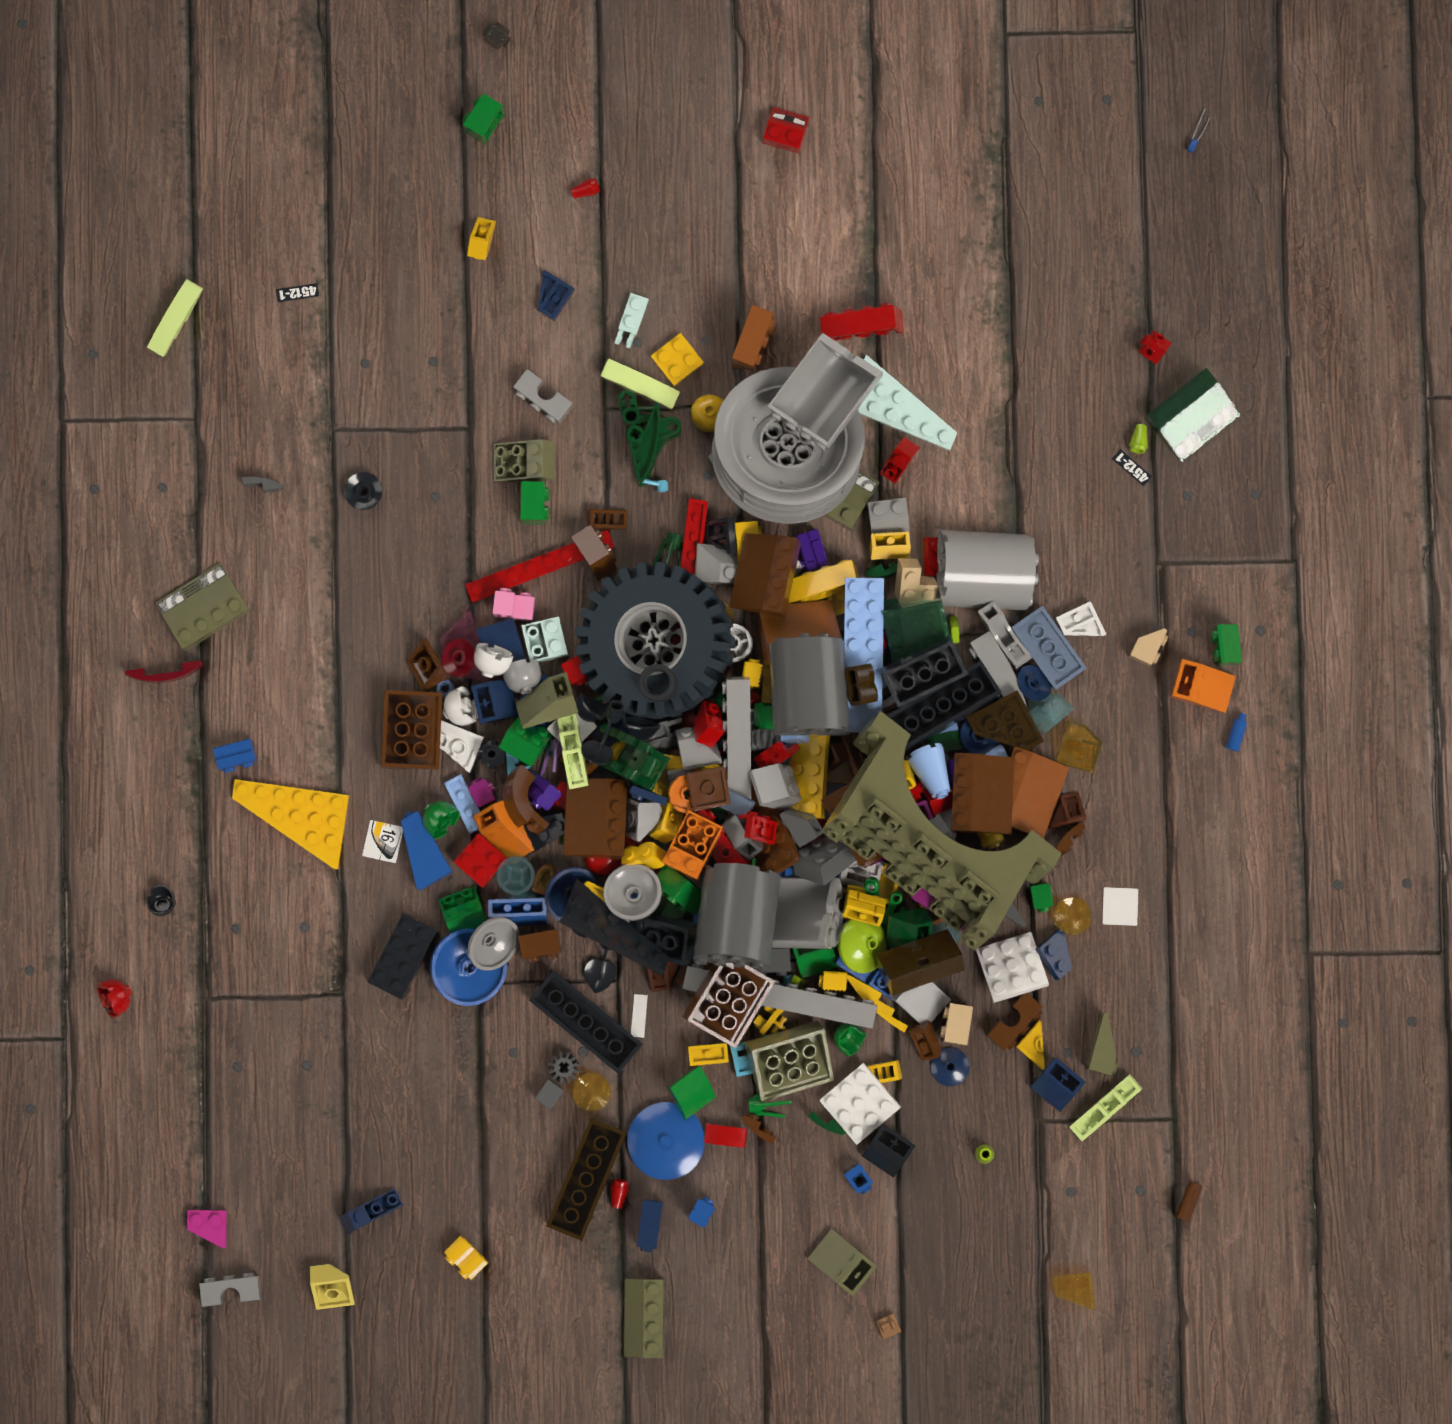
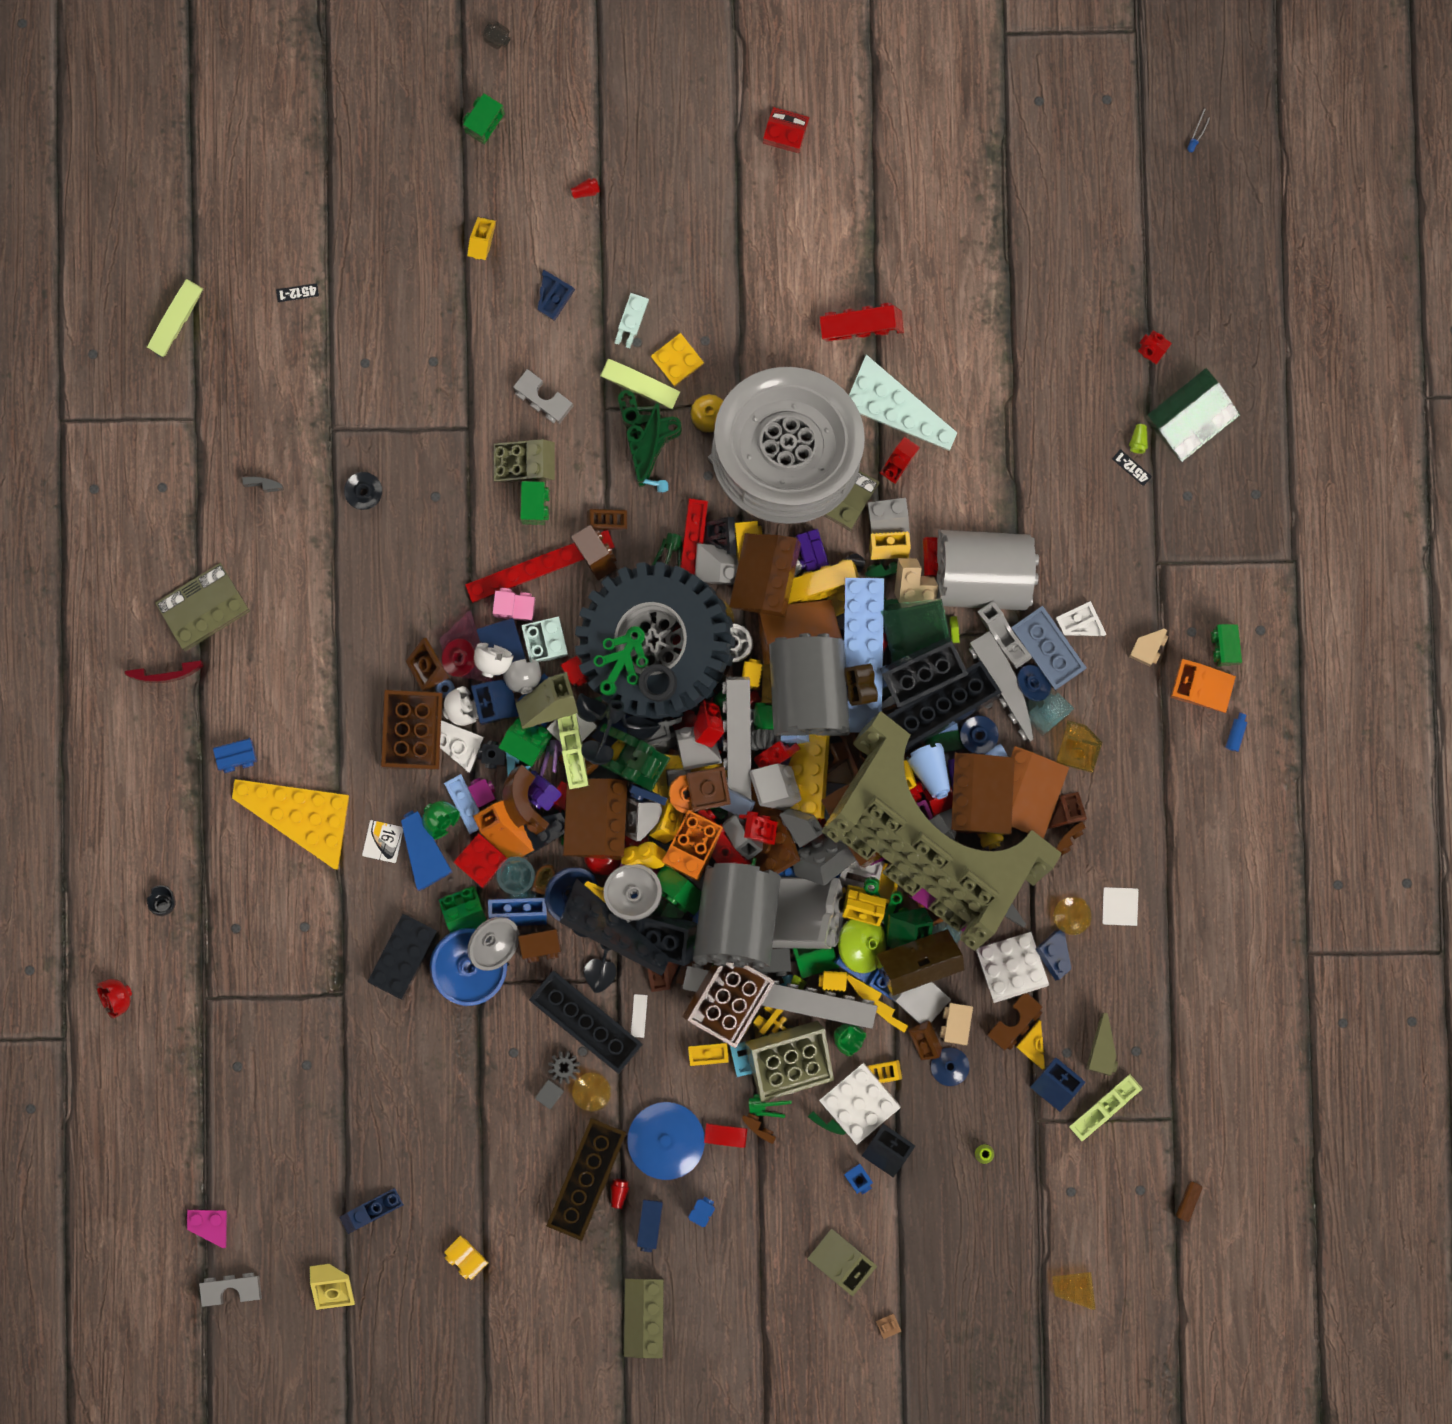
(623, 658): none -> green plant
(692, 1092): green slope -> none
(754, 336): dark orange slope -> none
(824, 392): light grey cylinder -> none
(858, 561): none -> black plate
(1007, 723): dark brown plate -> none
(1041, 897): green brick -> none

